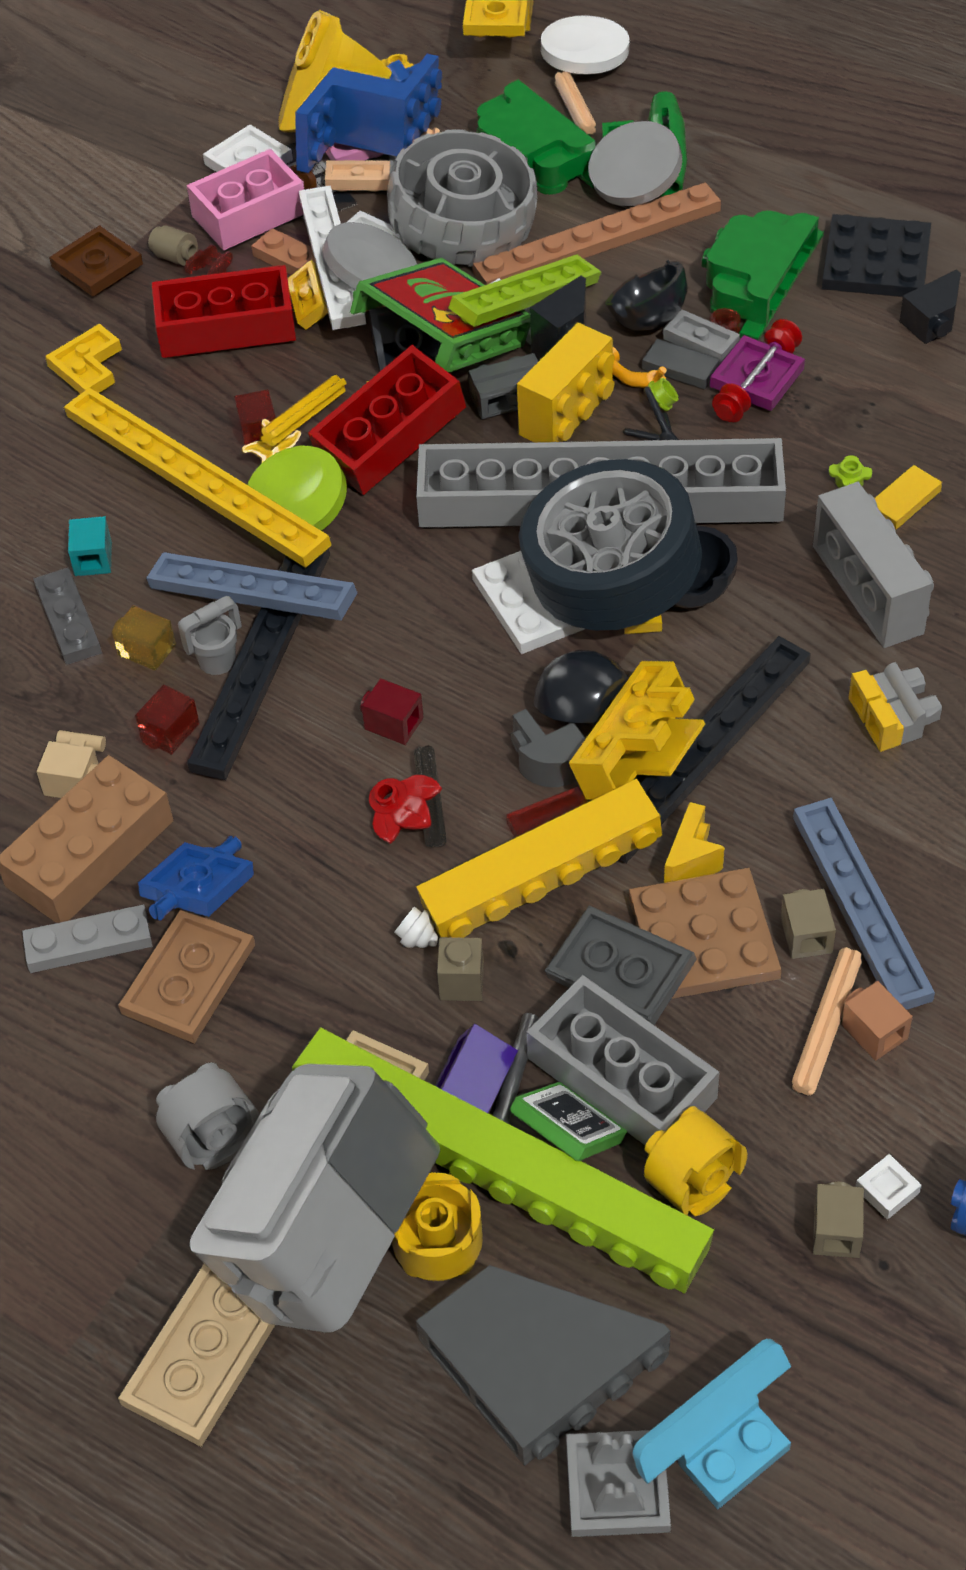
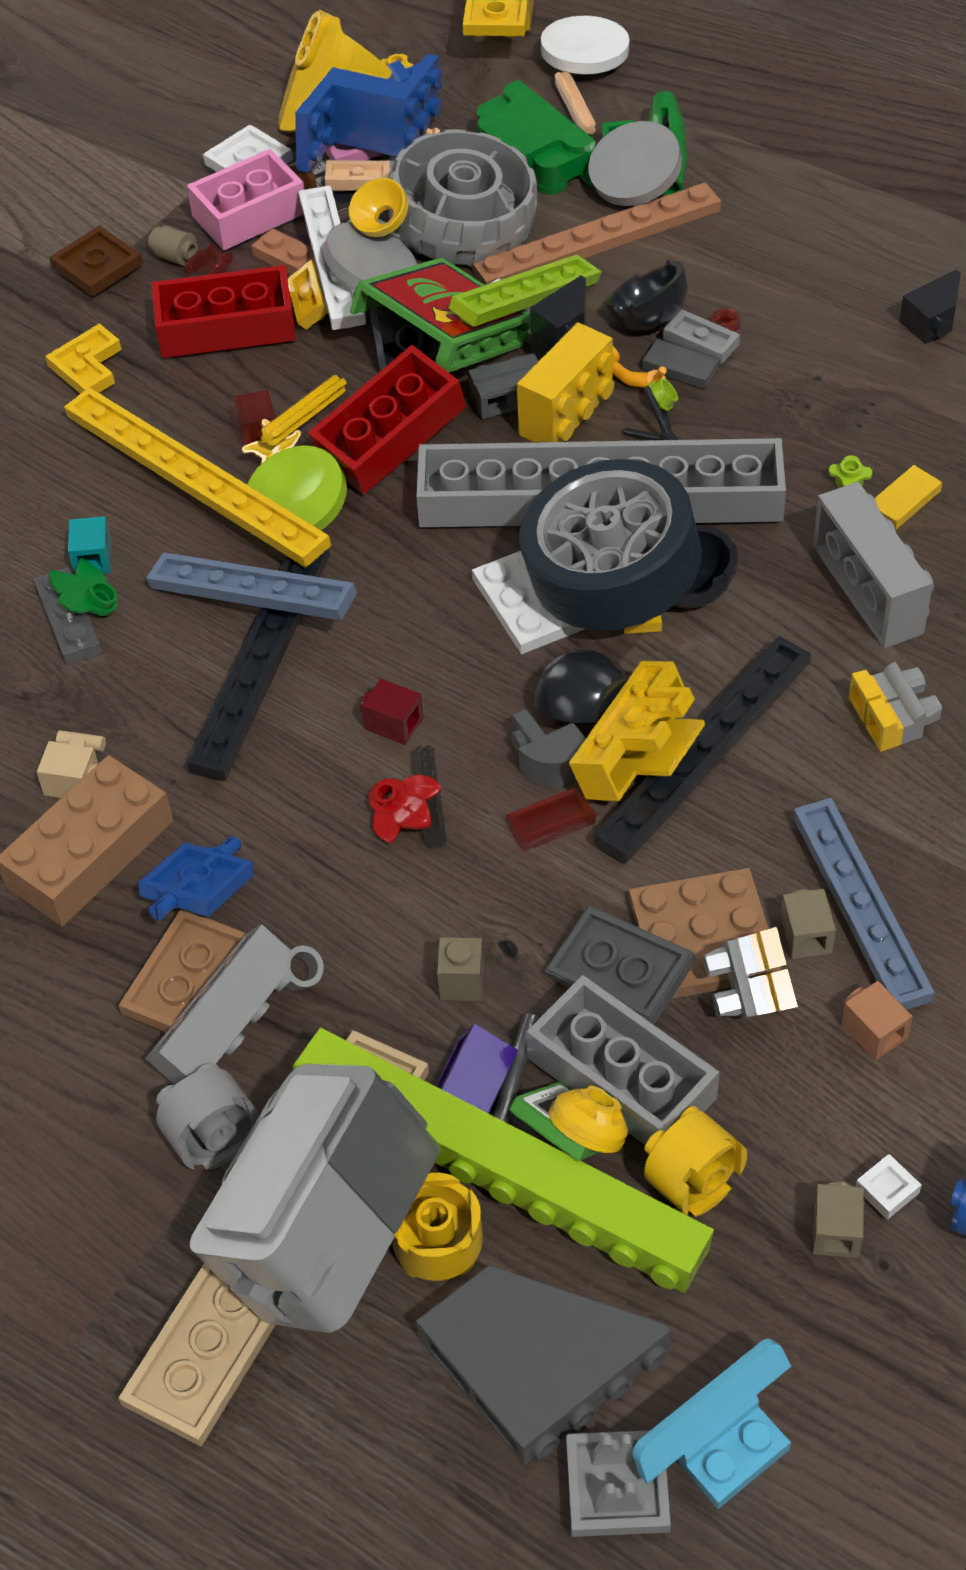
(84, 590): none -> green plate
(87, 938): light grey plate -> none
(143, 637): clear yellow brick -> none
(167, 719): clear red brick -> none
(212, 635): light grey piece -> none
(231, 1000): none -> light grey hinge
(372, 200): none -> yellow piece
(417, 930): white plate -> none
(541, 861): yellow brick -> none
(590, 1119): none -> yellow piece
(691, 852): yellow slope -> none
(745, 957): none -> light grey hips
(757, 371): magenta plate -> none
(758, 263): green brick -> none
(826, 1022): light nougat axle -> none
(876, 255): black plate -> none

